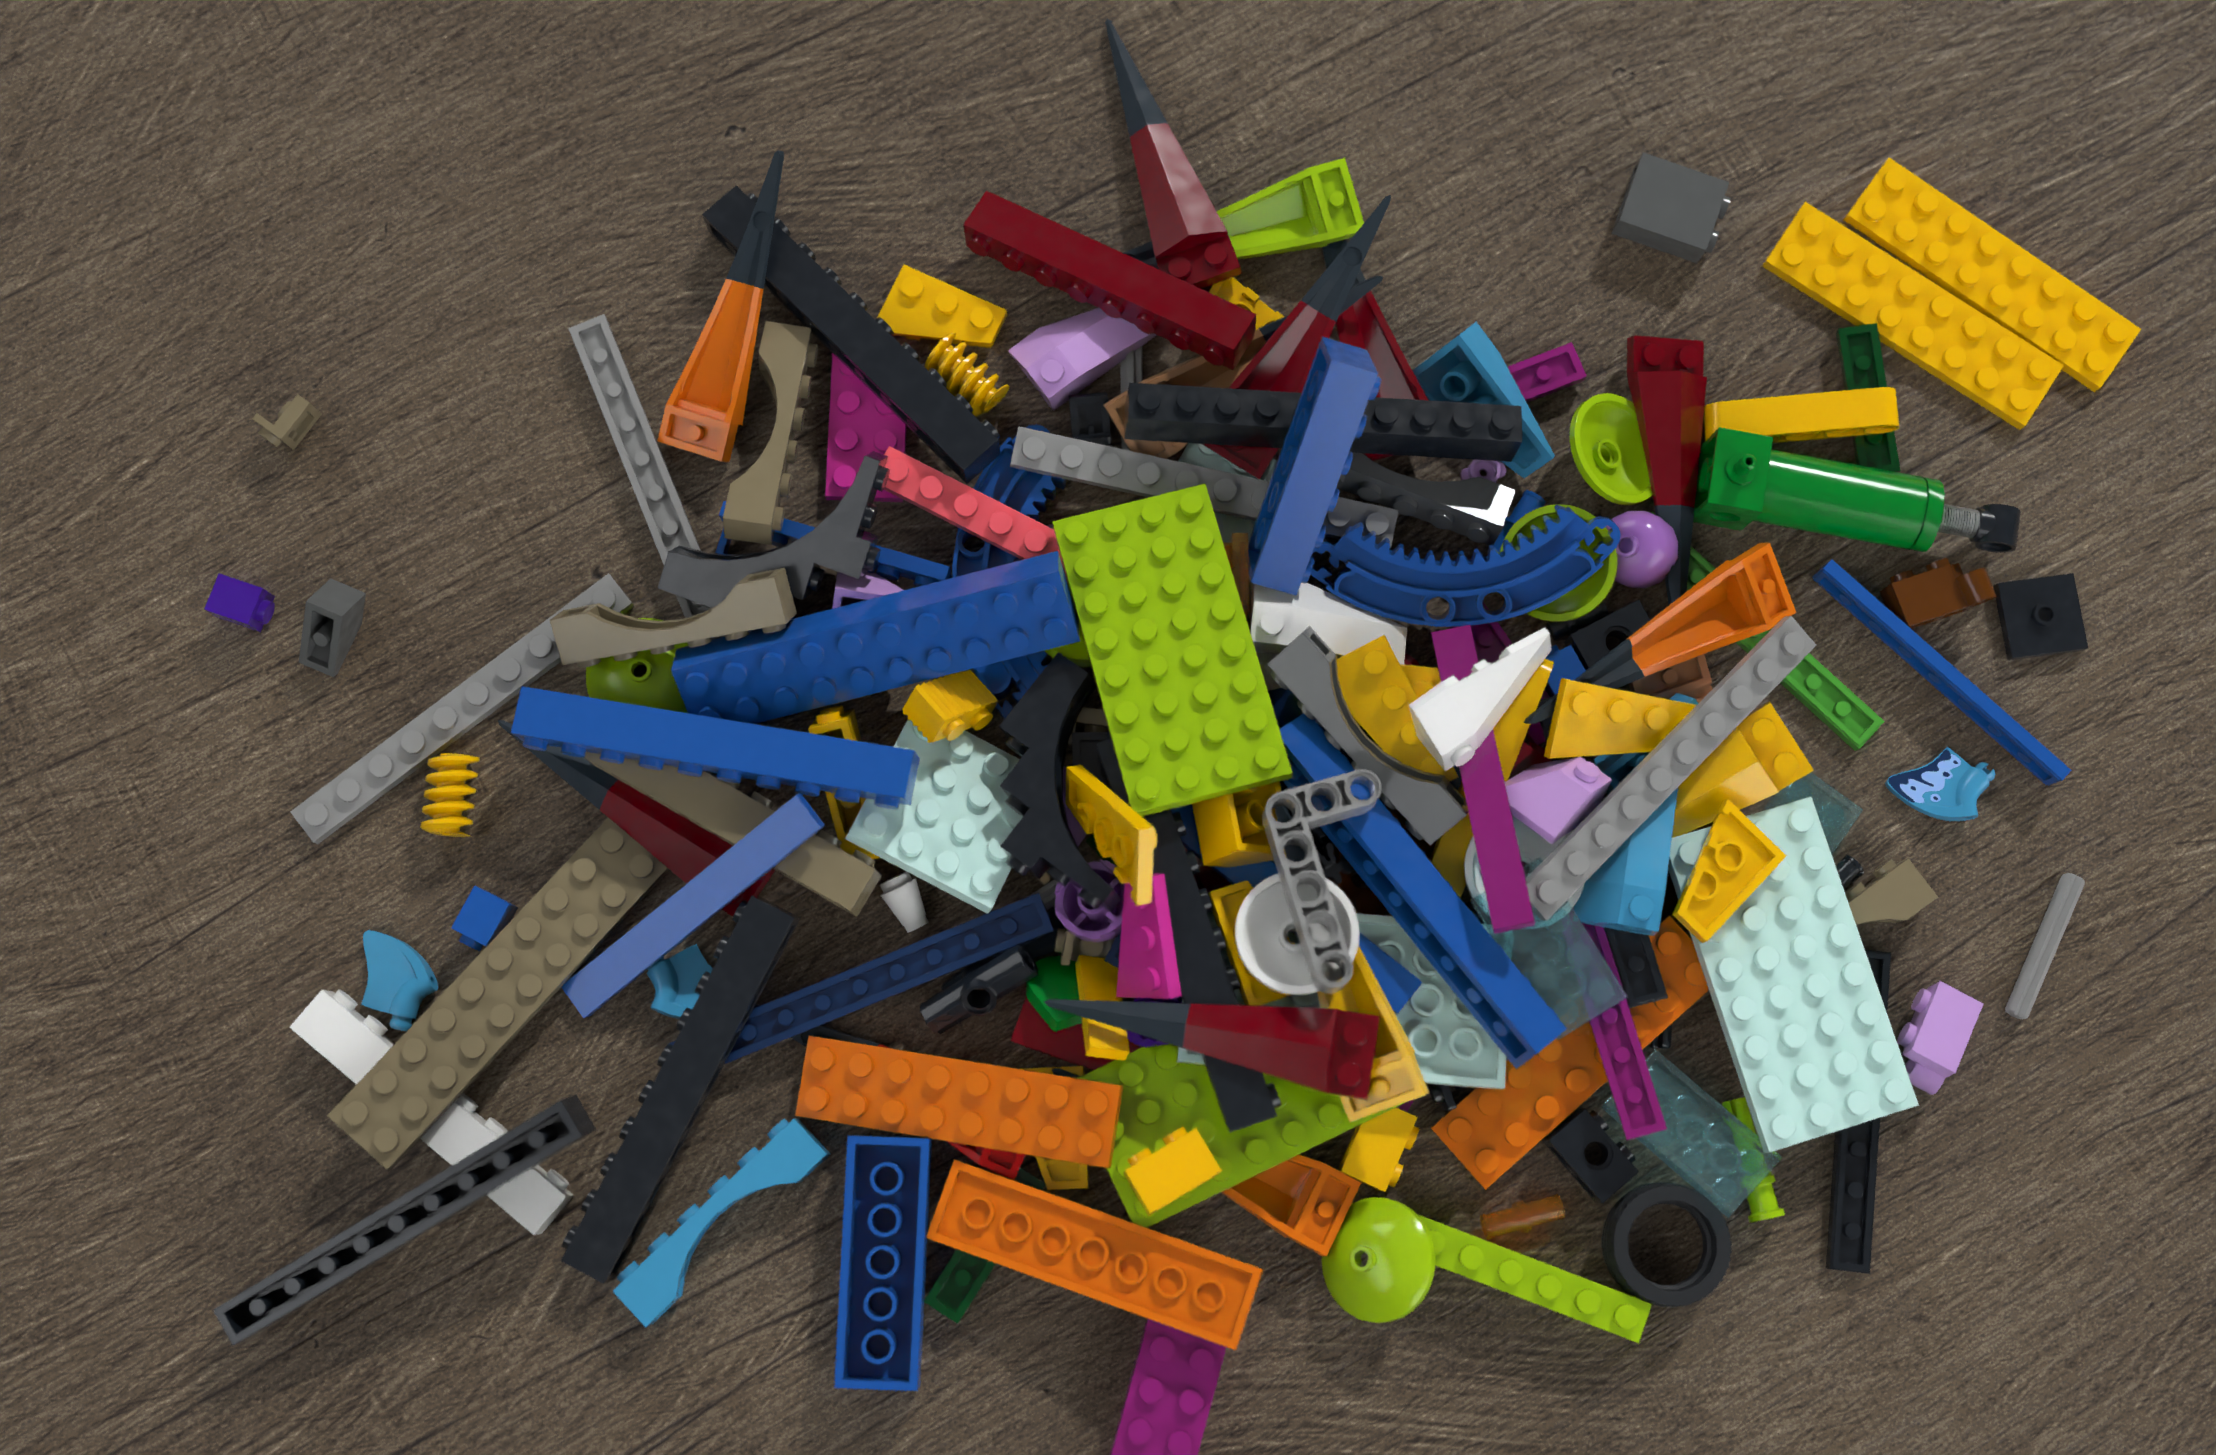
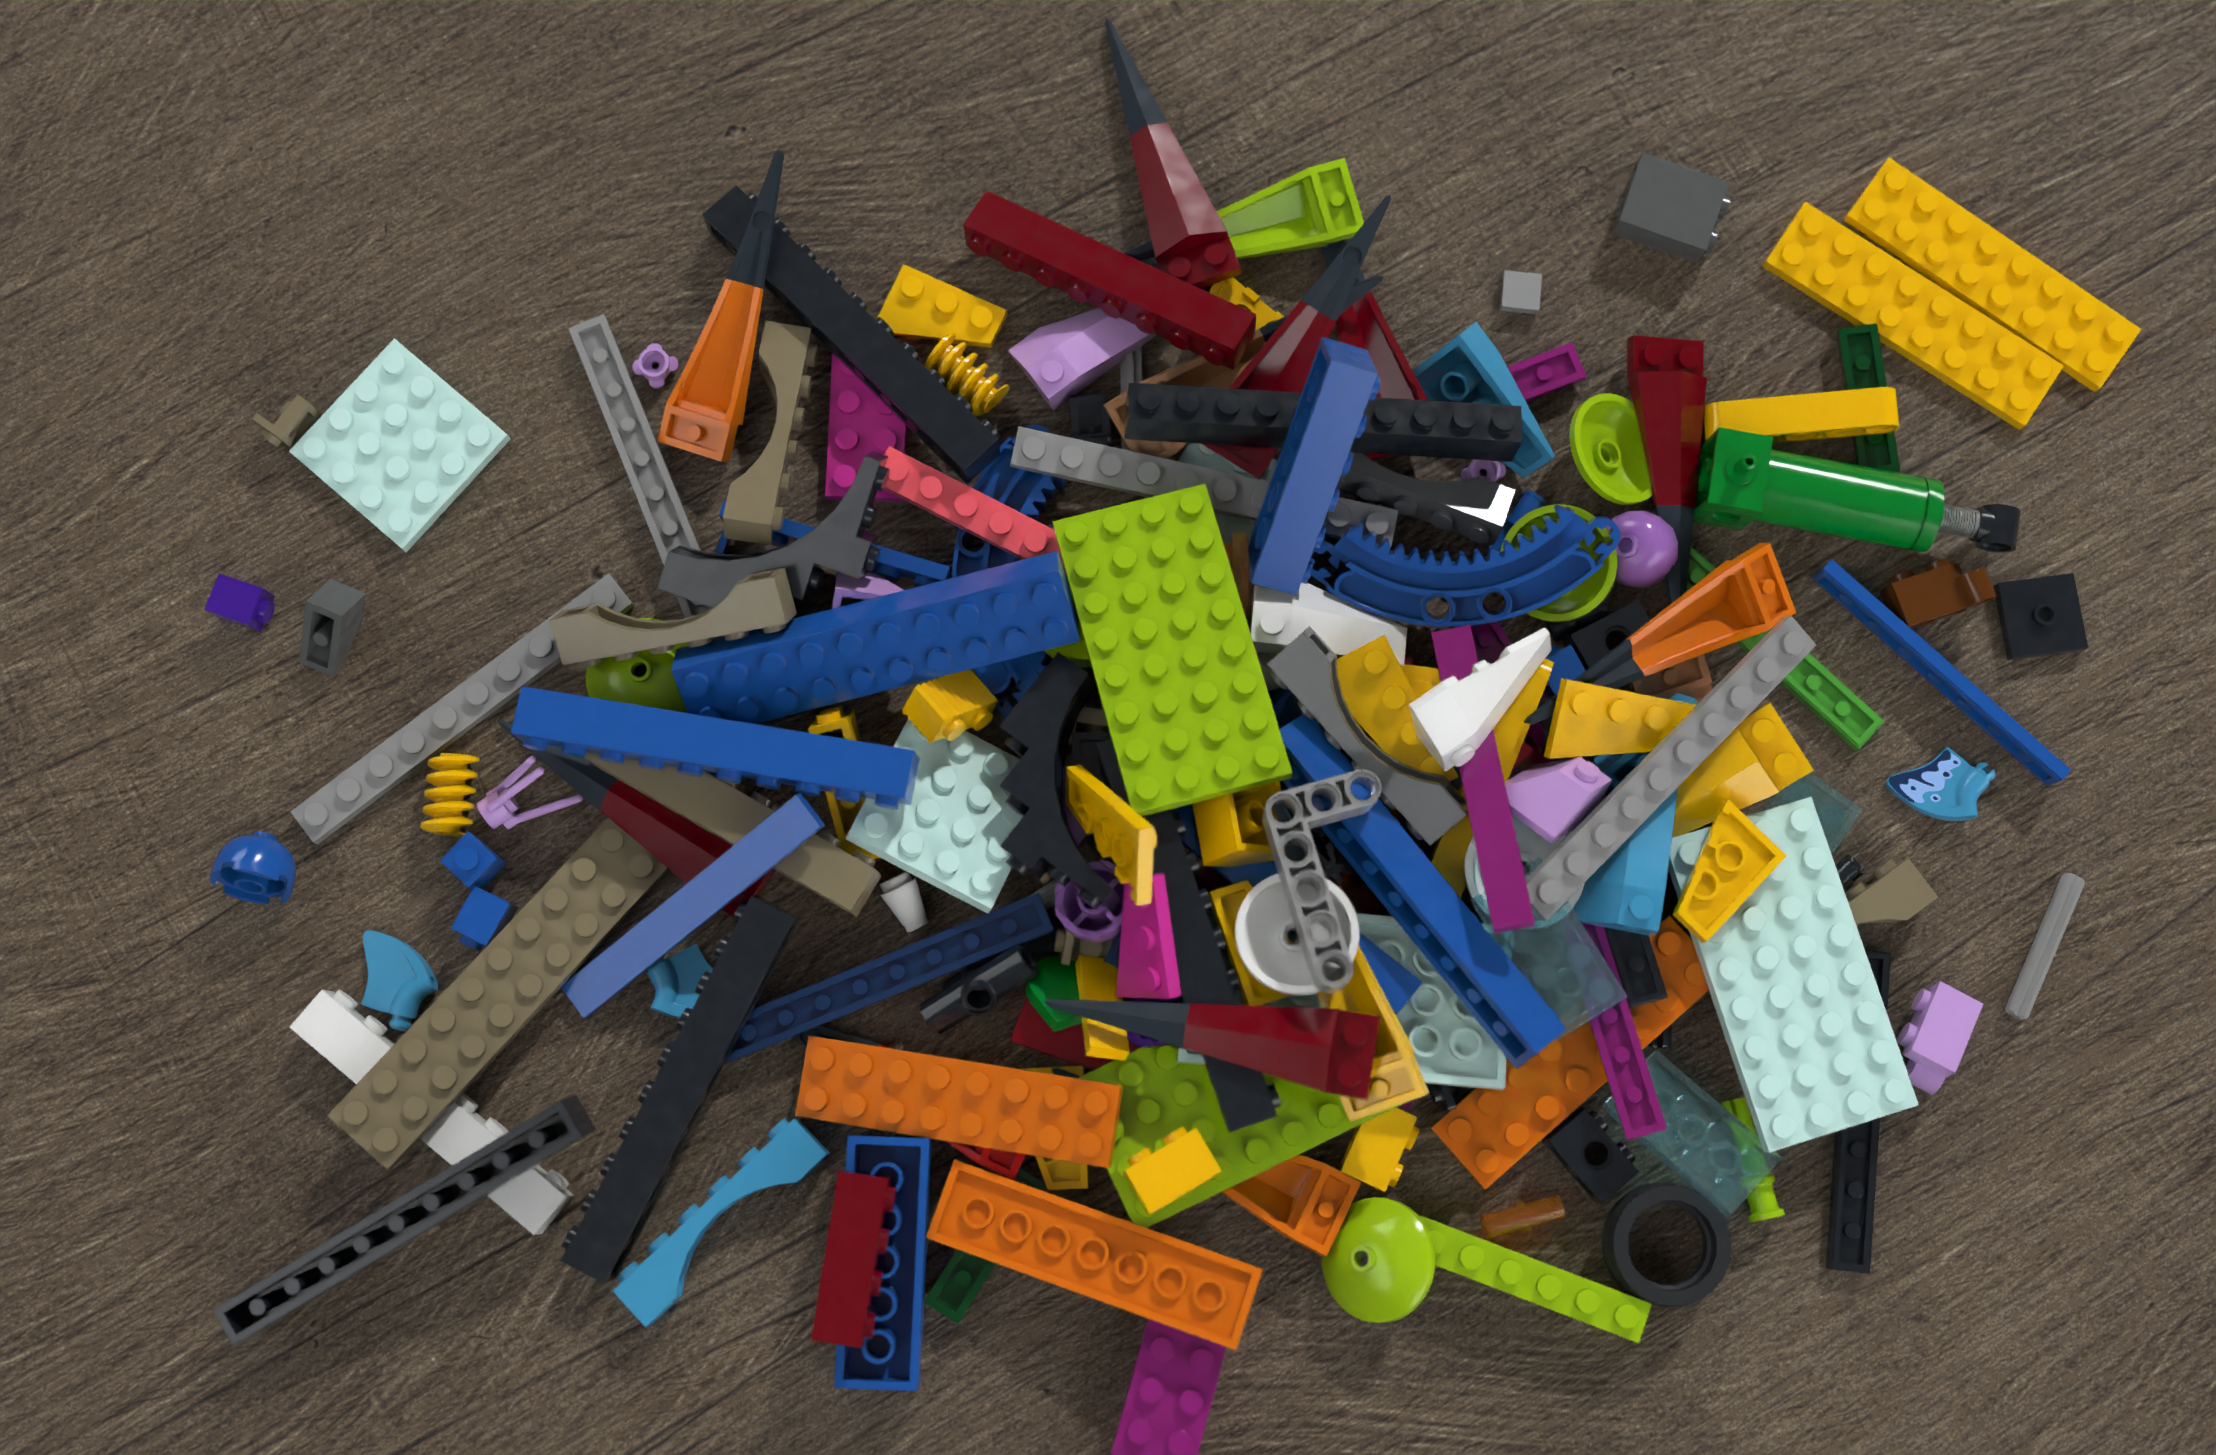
(255, 869): none -> blue cylinder
(400, 445): none -> light aqua plate
(473, 861): none -> blue brick
(500, 802): none -> lavender plant
(651, 355): none -> lavender plate
(852, 1258): none -> dark red brick
(1520, 292): none -> light grey tile

